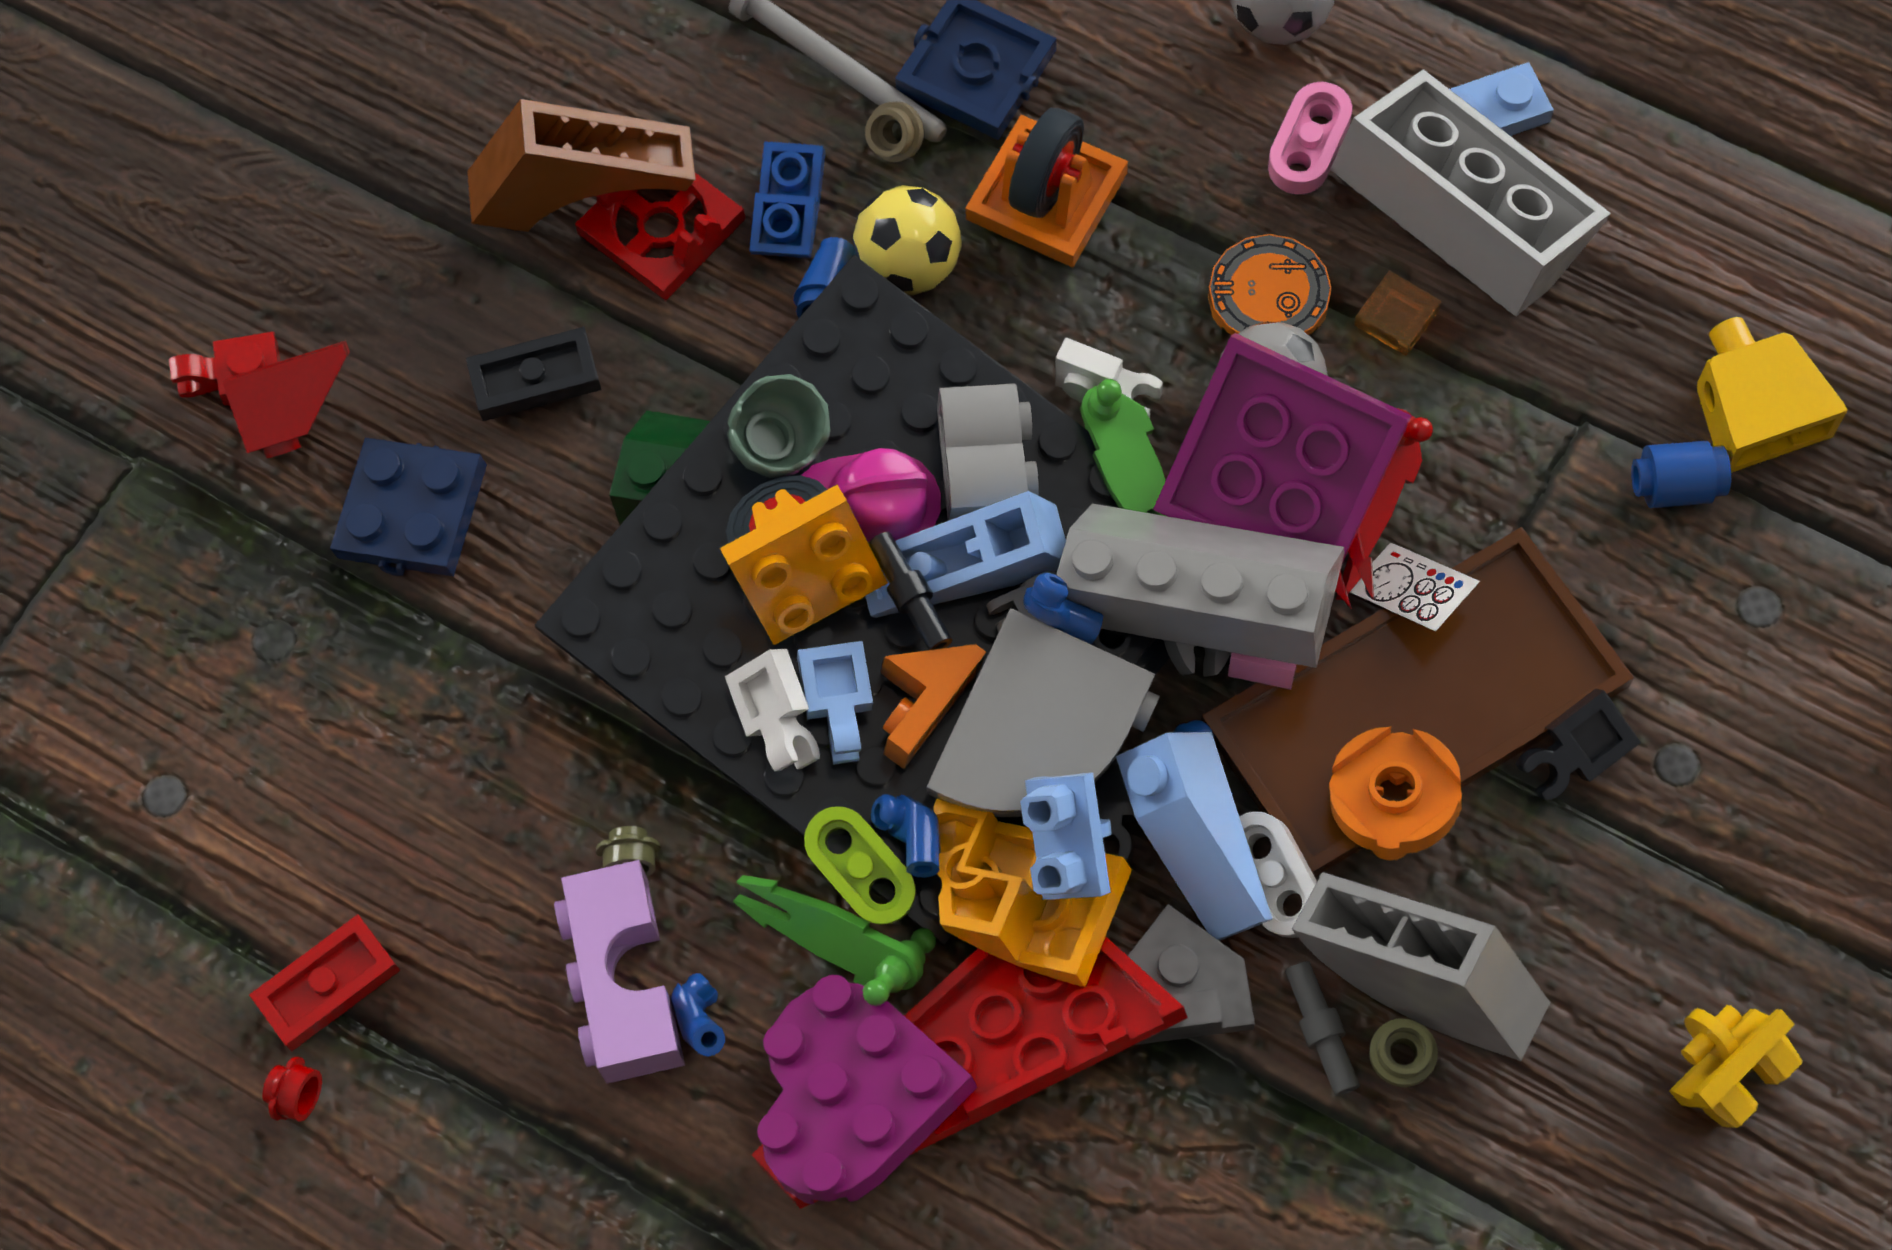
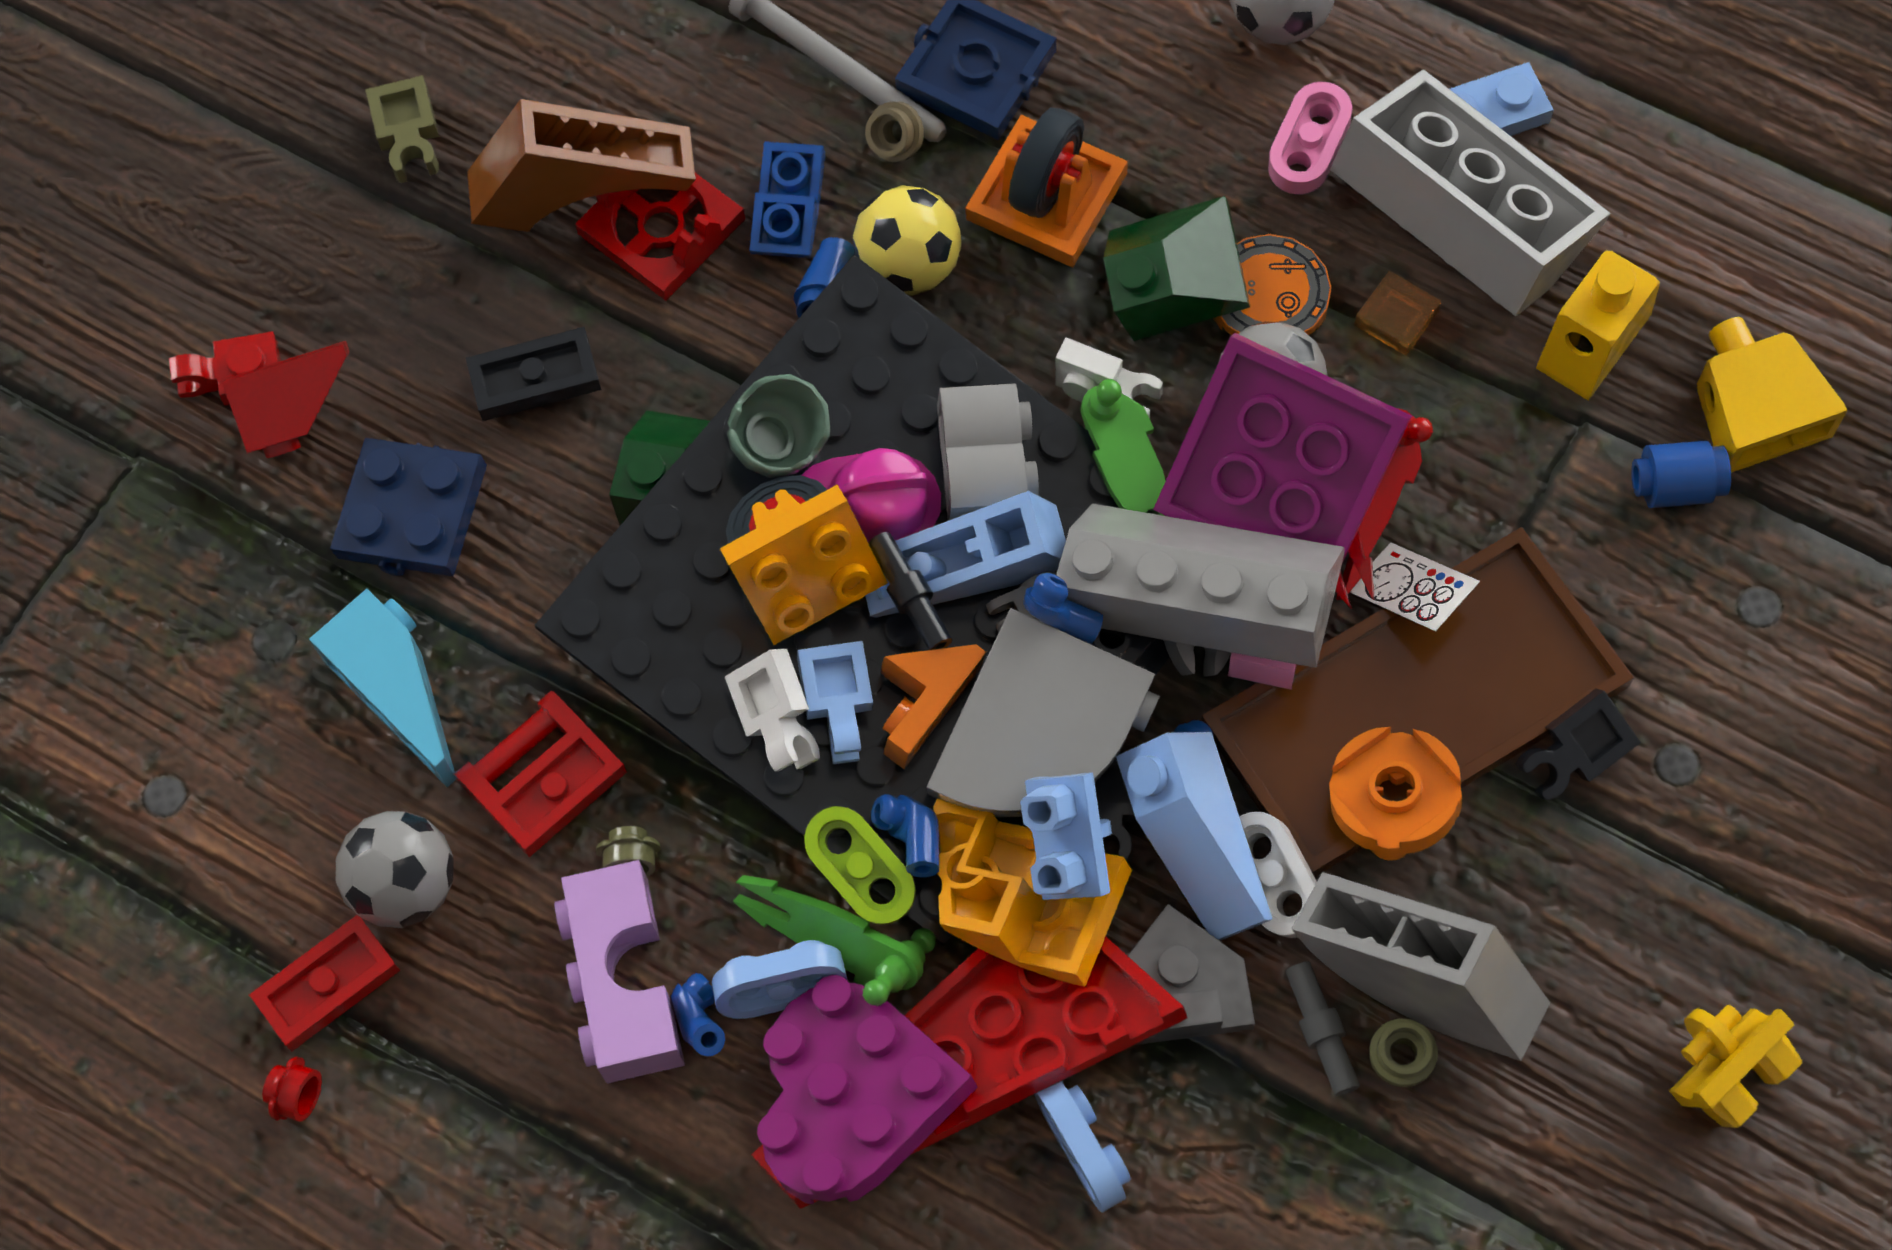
(382, 664): none -> medium azure slope
(394, 869): none -> light grey piece
(404, 122): none -> olive plate
(551, 787): none -> red plate
(769, 982): none -> light blue plate
(1098, 1168): none -> light blue plate
(1175, 269): none -> dark green slope
(1609, 312): none -> yellow torso

